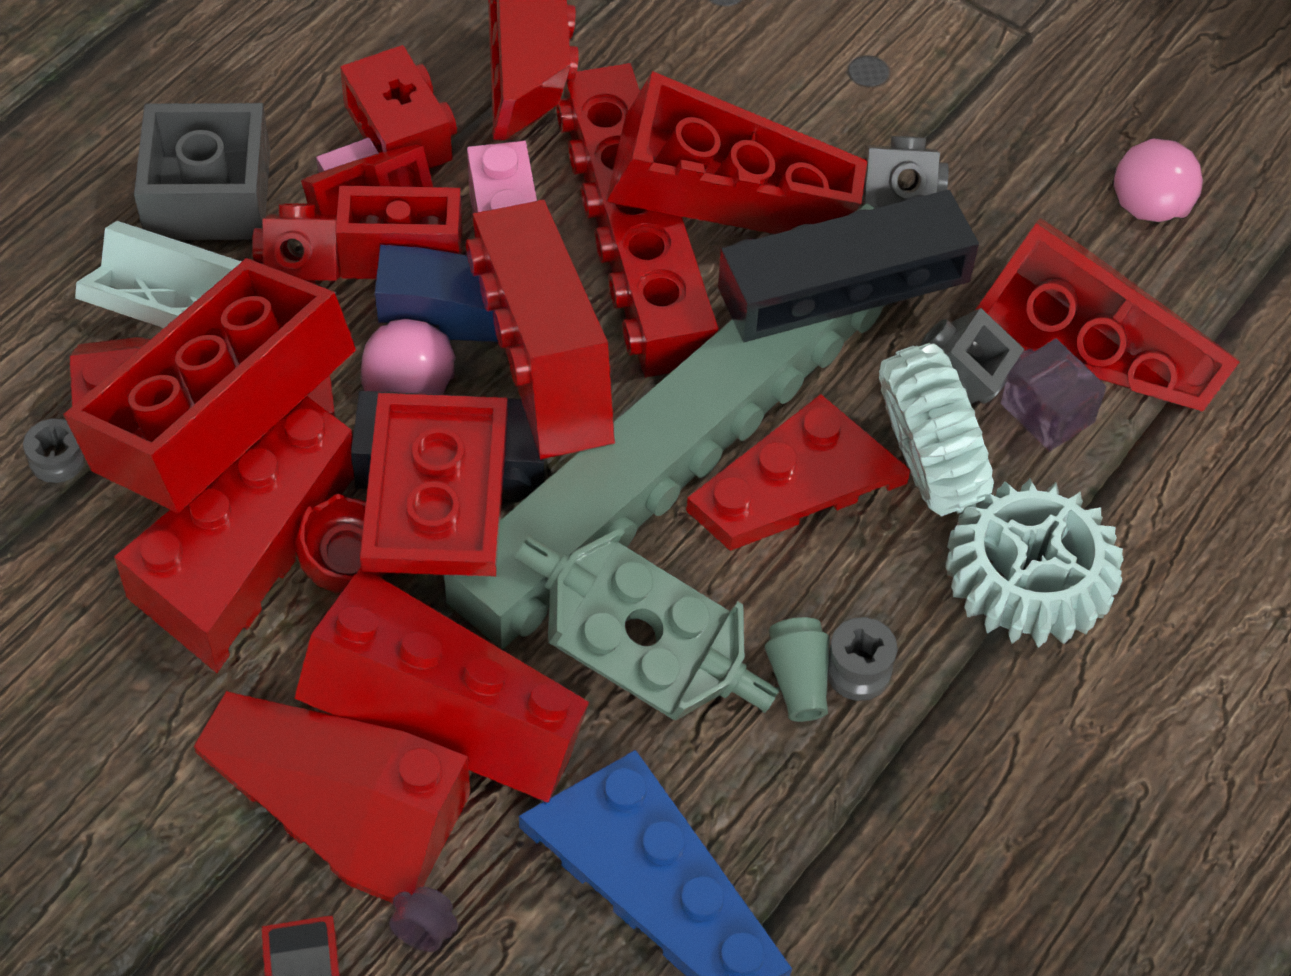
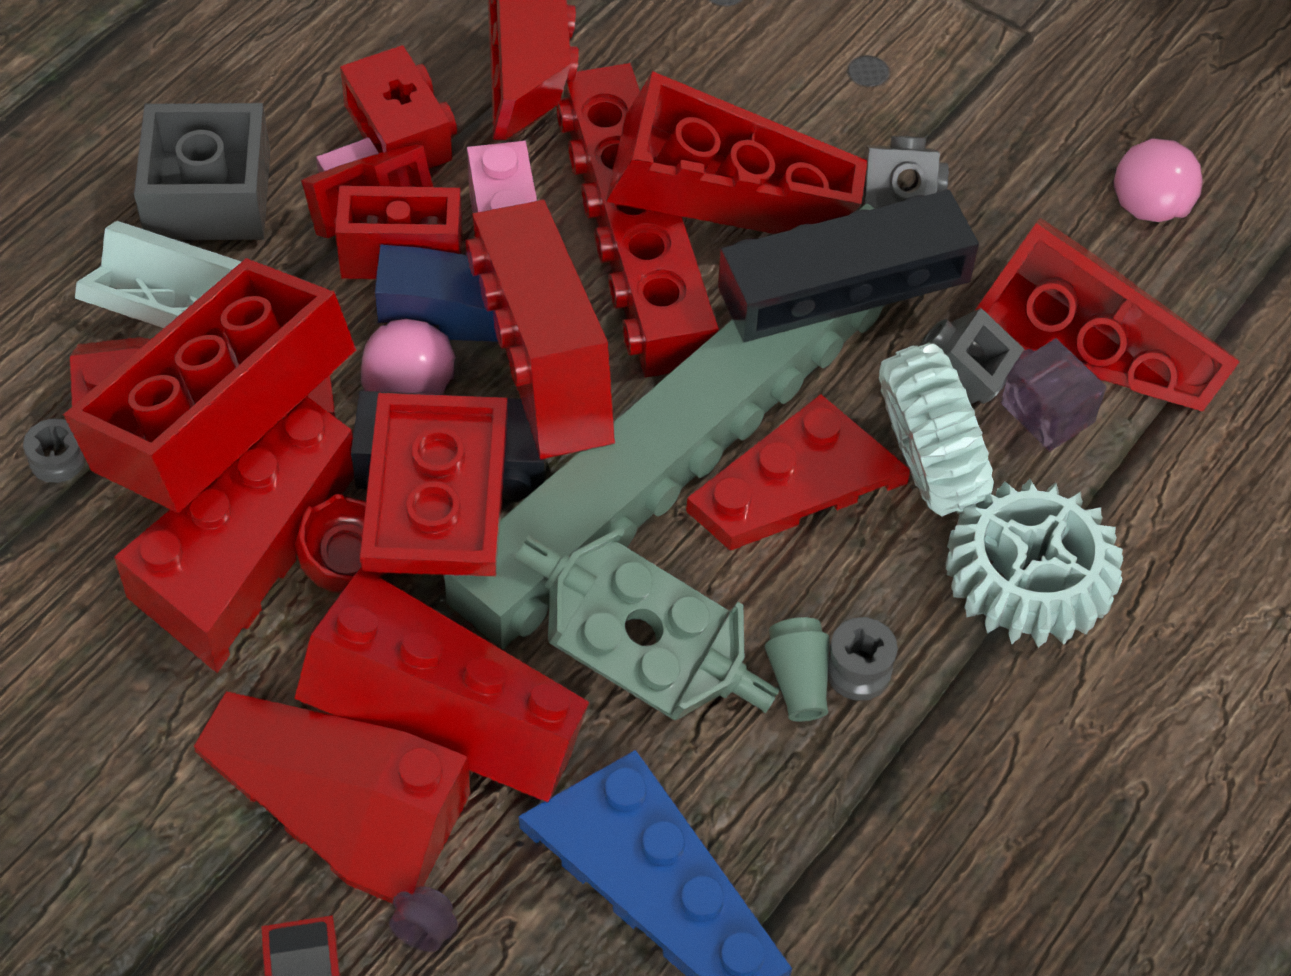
(315, 232): red brick -> none

